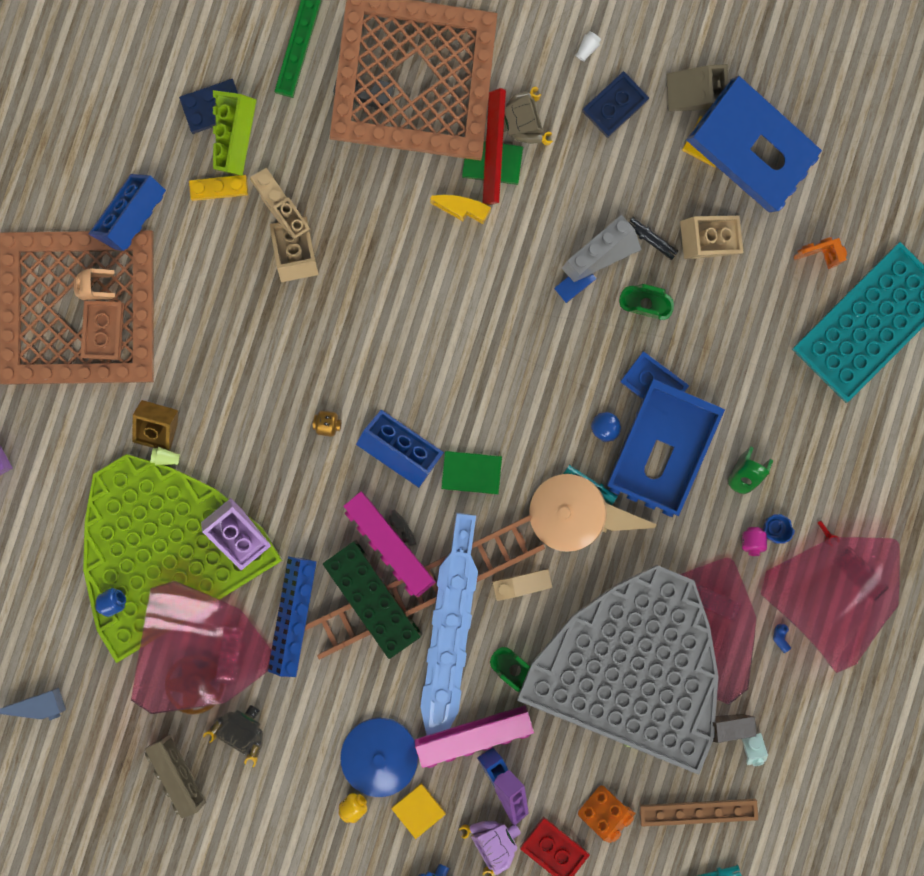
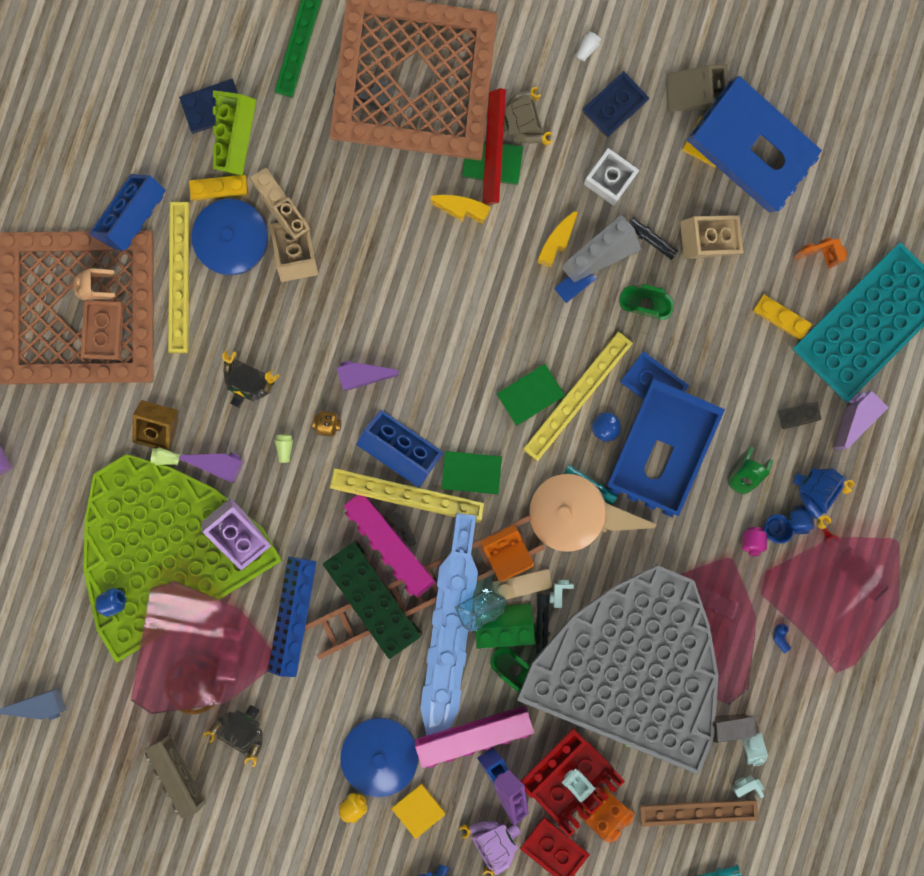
(179, 277): none -> light yellow tile
(221, 465): none -> medium lavender slope
(229, 237): none -> blue dish
(245, 380): none -> clear smoke torso
(284, 446): none -> yellowish green cone
(358, 375): none -> medium lavender slope
(404, 494): none -> light yellow tile
(480, 609): none -> clear light blue slope
(507, 553): none -> orange bracket
(509, 629): none -> green slope
(530, 394): none -> green tile
(542, 620): none -> black pin
(546, 780): none -> red slope
(556, 595): none -> light aqua bracket
(557, 240): none -> yellow slope
(577, 396): none -> light yellow tile
(578, 784): none -> light aqua bracket
(611, 177): none -> white brick
(745, 785): none -> light aqua bracket
(782, 317): none -> yellow plate
(799, 415): none -> clear smoke slope
(801, 520): none -> blue head
(820, 491): none -> blue torso
(858, 417): none -> lavender slope

